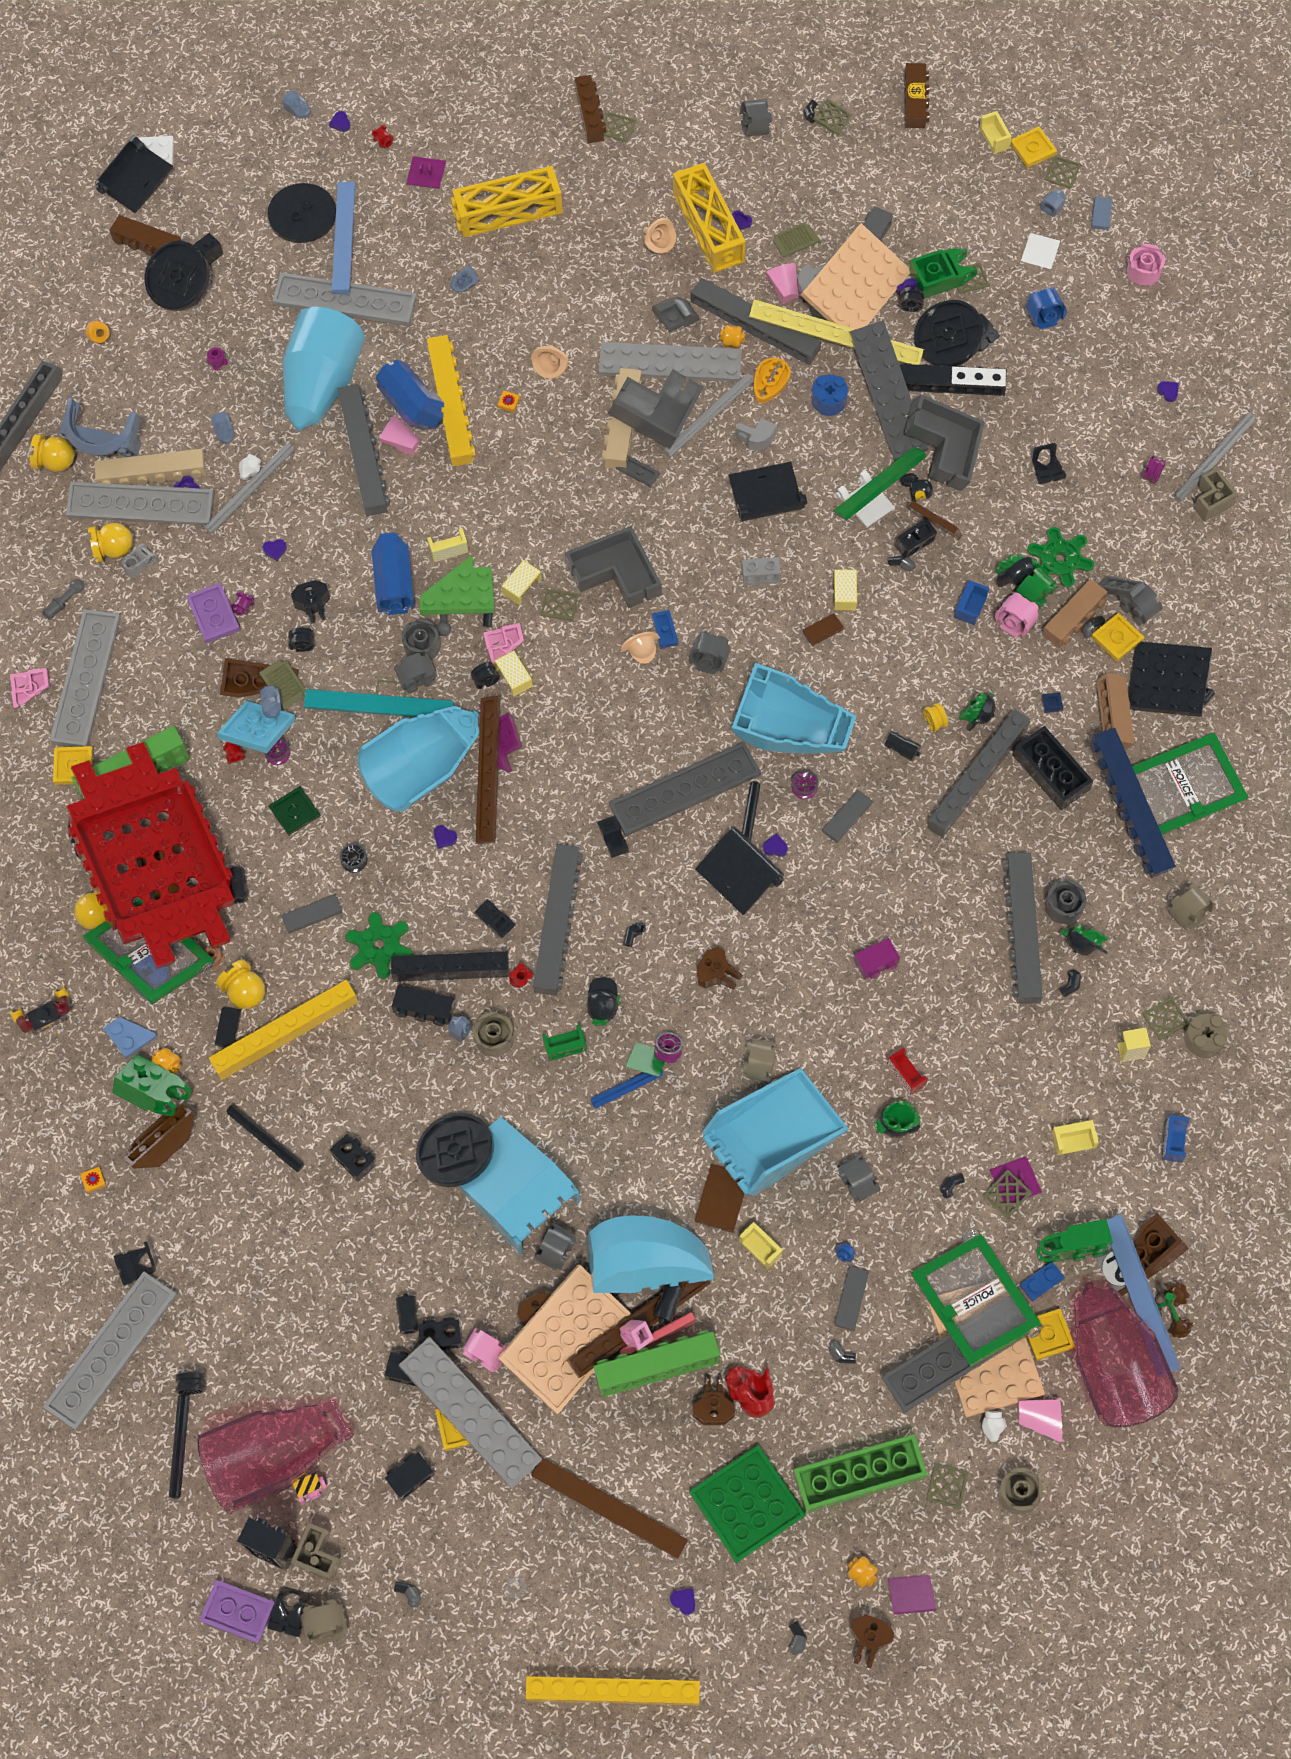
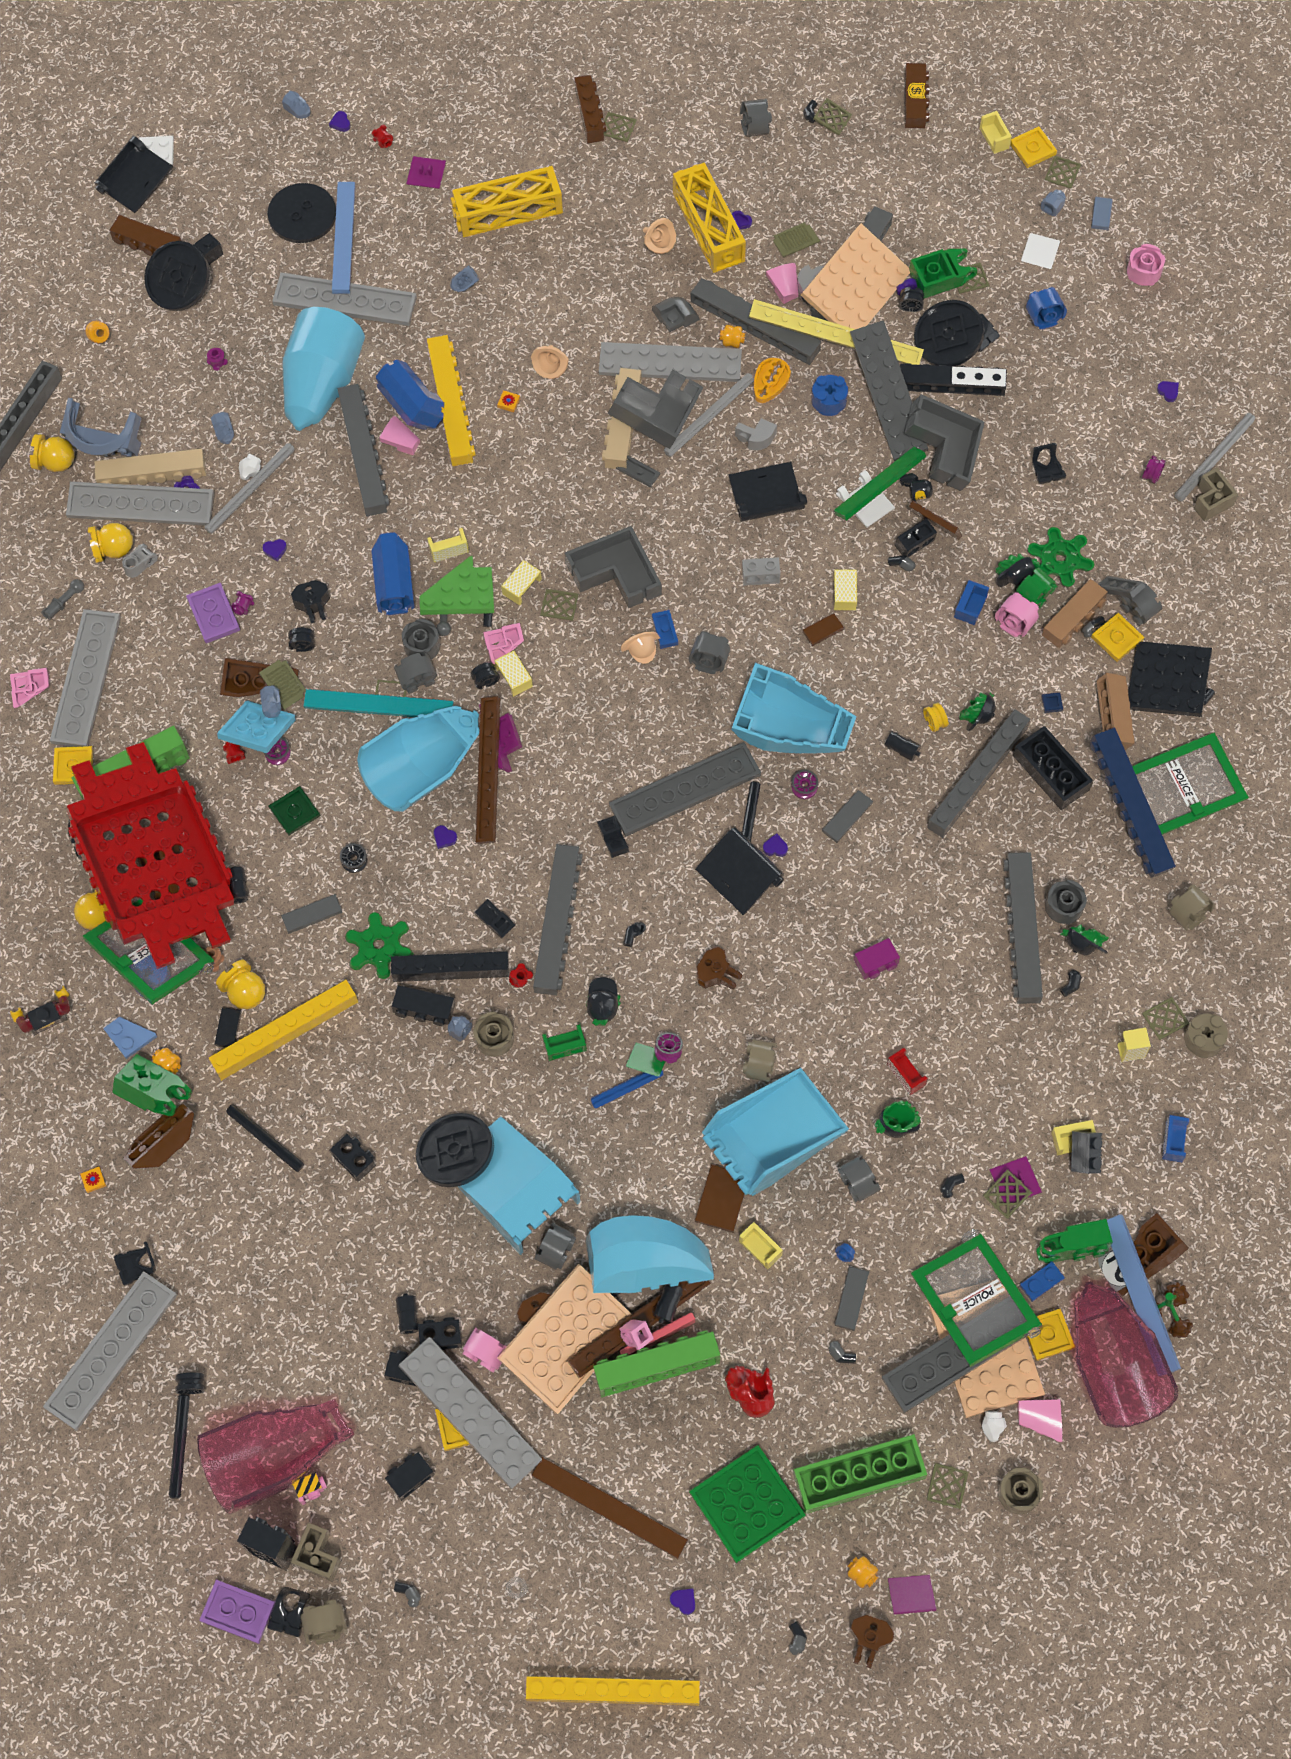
(713, 1403): reddish brown hinge -> none
(1086, 1152): none -> black brick

